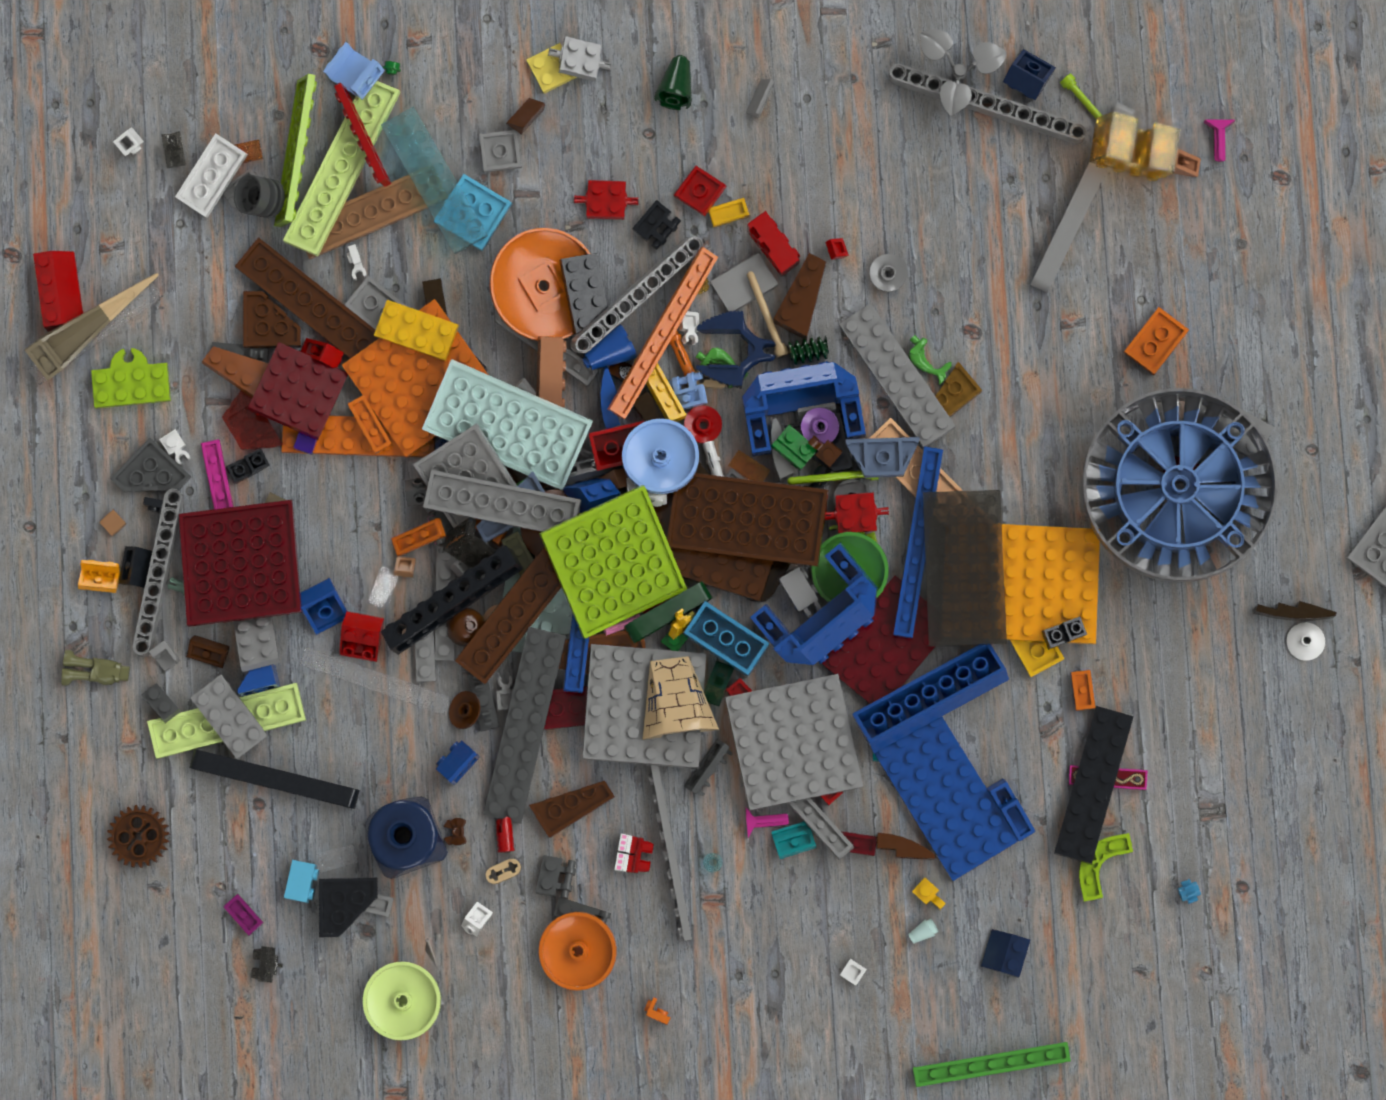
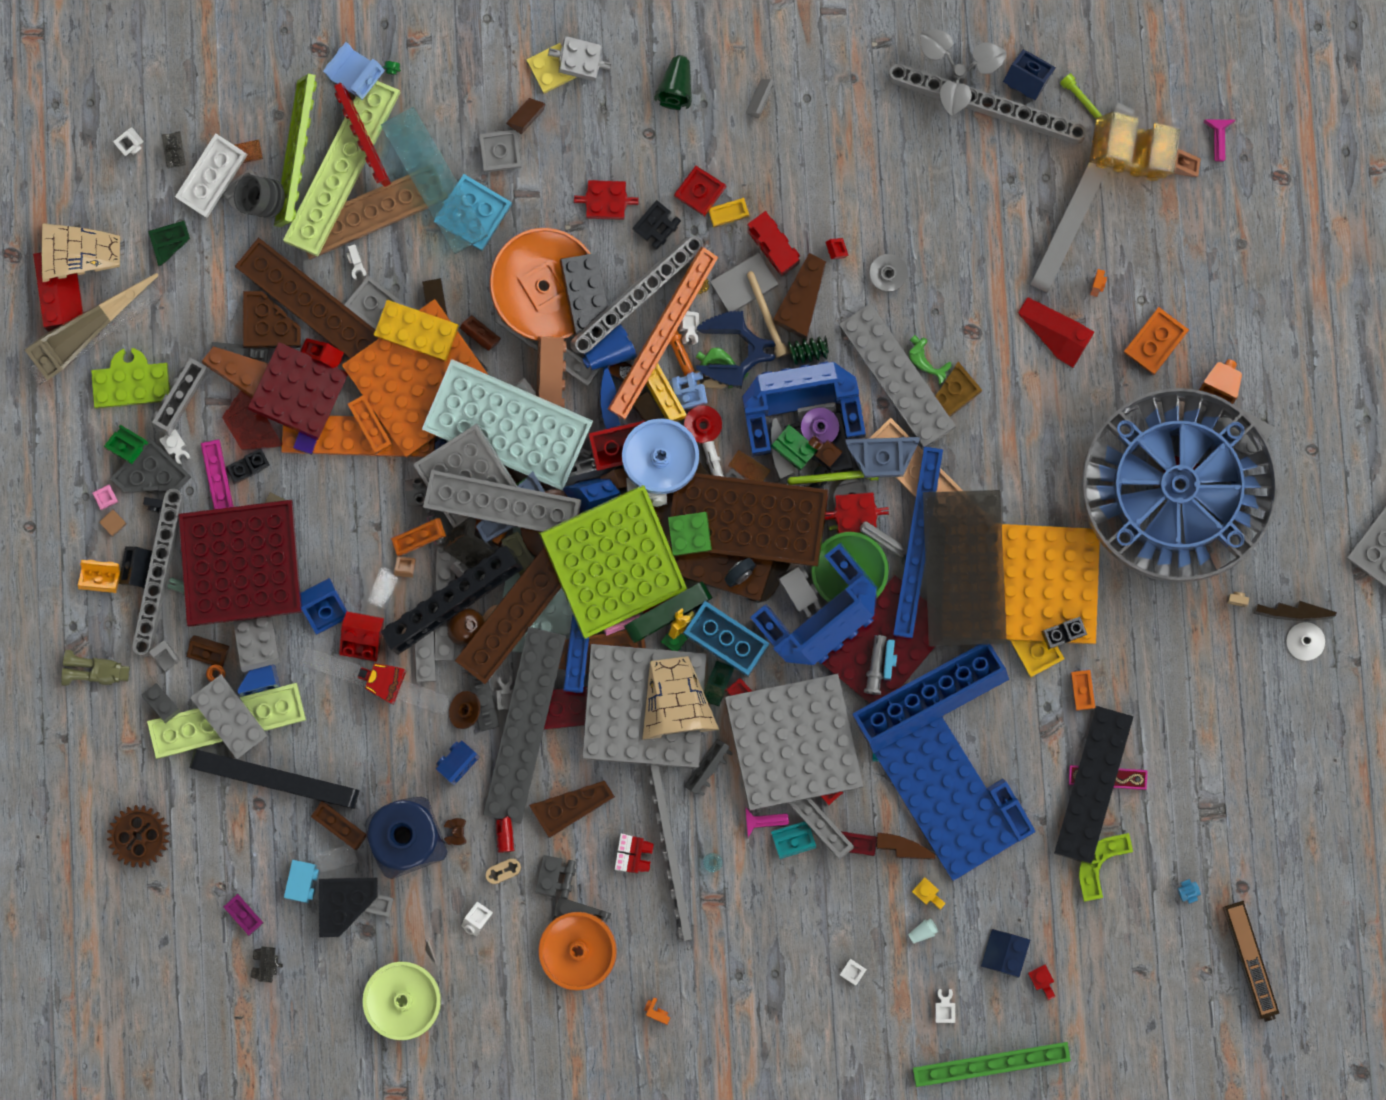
(77, 250): none -> tan wedge
(105, 497): none -> bright pink tile
(125, 444): none -> green plate
(168, 240): none -> dark green wing
(179, 397): none -> light grey brick
(209, 673): none -> orange plate
(339, 825): none -> reddish brown plate
(383, 681): none -> torso
(480, 333): none -> copper plate
(690, 533): none -> bright green plate
(739, 572): none -> black wheel
(875, 675): none -> light grey pin
(883, 539): none -> light grey axle
(890, 660): none -> medium azure plate
(945, 1010): none -> white plate
(1042, 979): none -> red plate
(1058, 332): none -> red wedge
(1098, 283): none -> orange plate
(1223, 381): none -> orange torso
(1238, 599): none -> tan plate
(1251, 961): none -> brick

